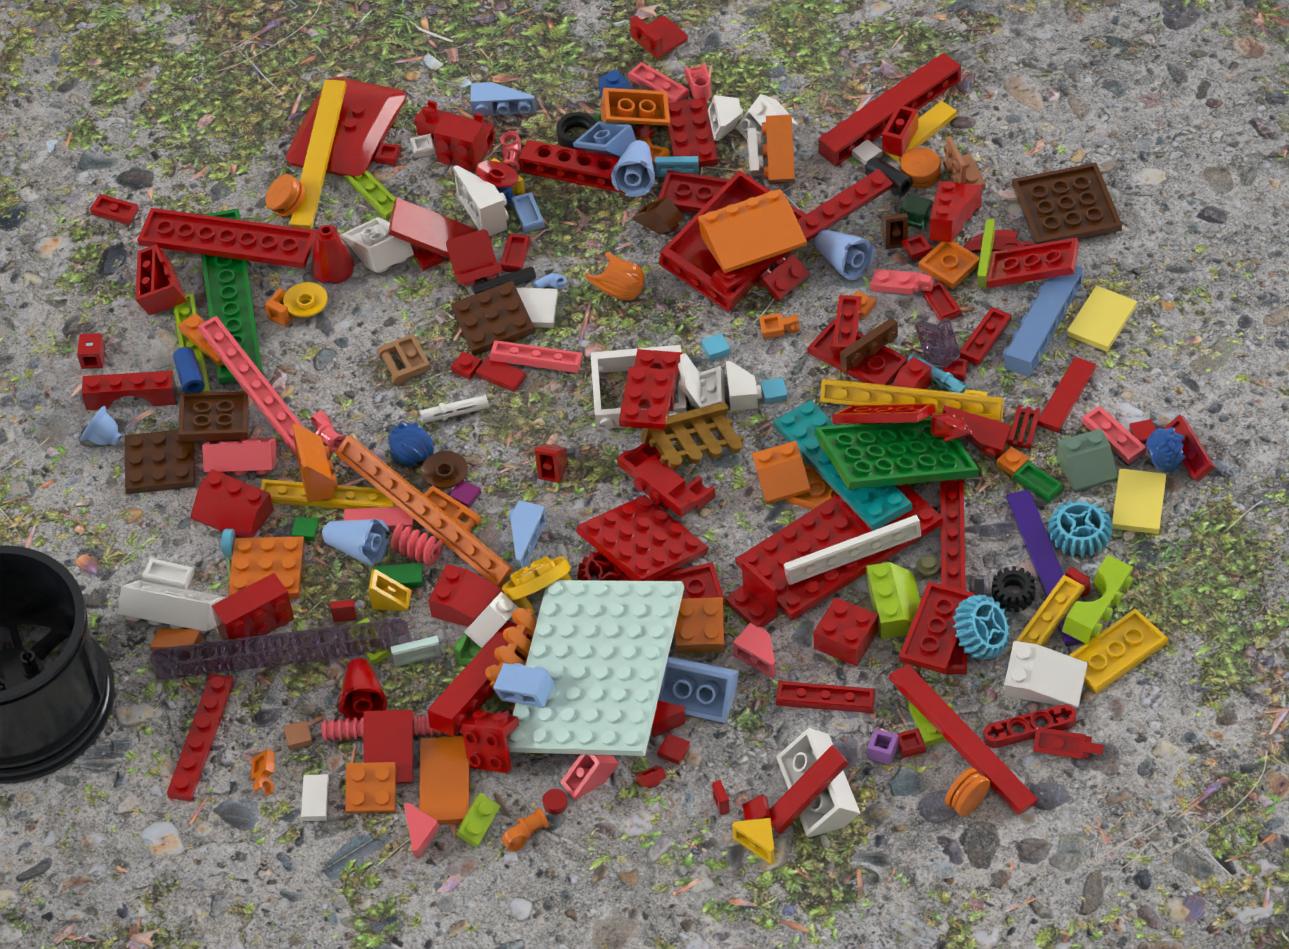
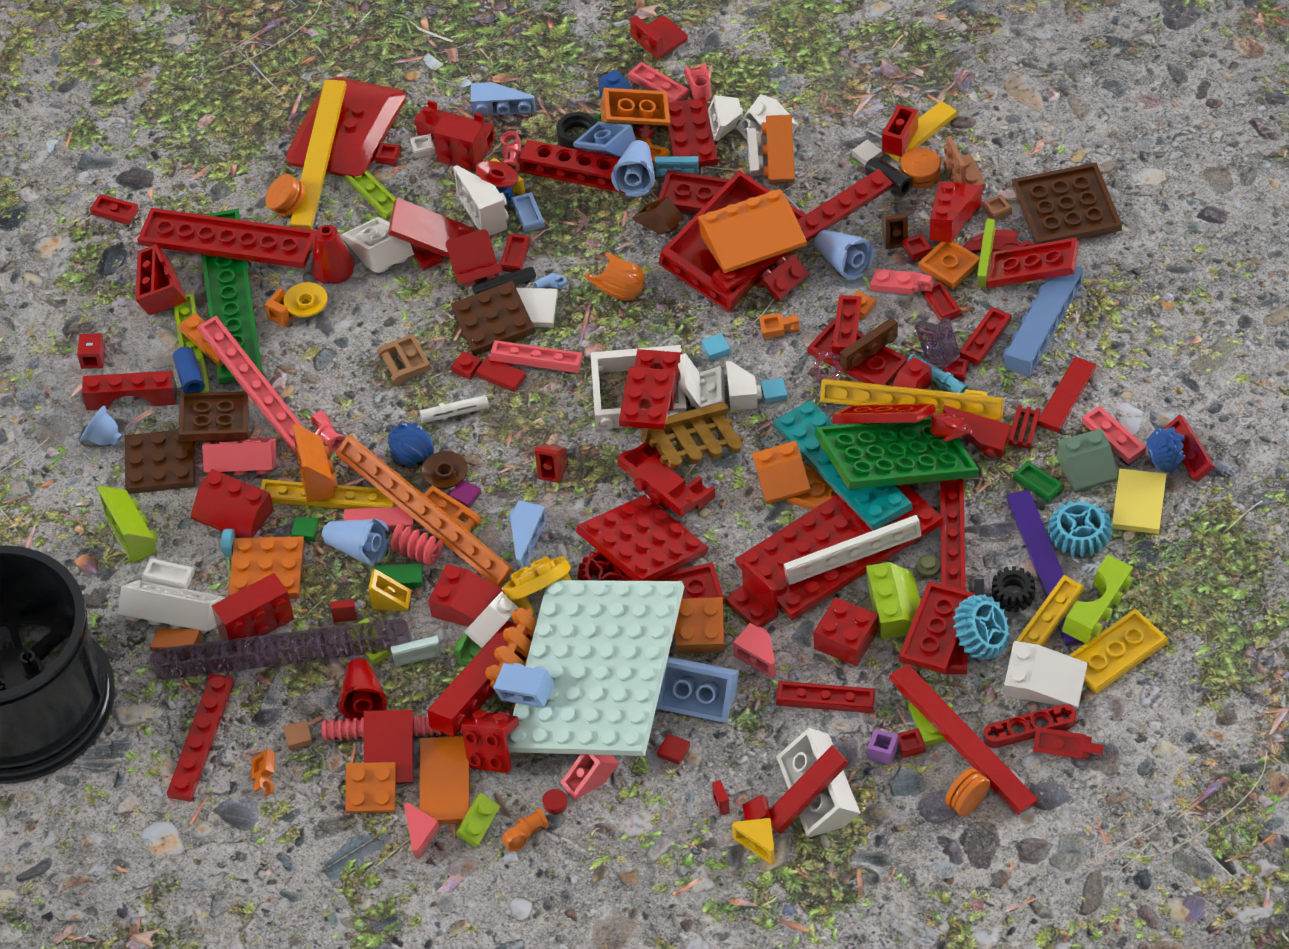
(128, 523): none -> lime slope
(315, 797): white tile -> none
(651, 777): red plate -> none
(667, 717): red slope -> none
(823, 355): none -> clear pink piece
(872, 119): red brick -> none
(917, 210): clear green brick -> none
(997, 207): none -> nougat tile
(1011, 460): orange plate -> none
(1081, 578): red arm -> none
(1101, 318): light yellow tile -> none
(1142, 429): red tile -> none

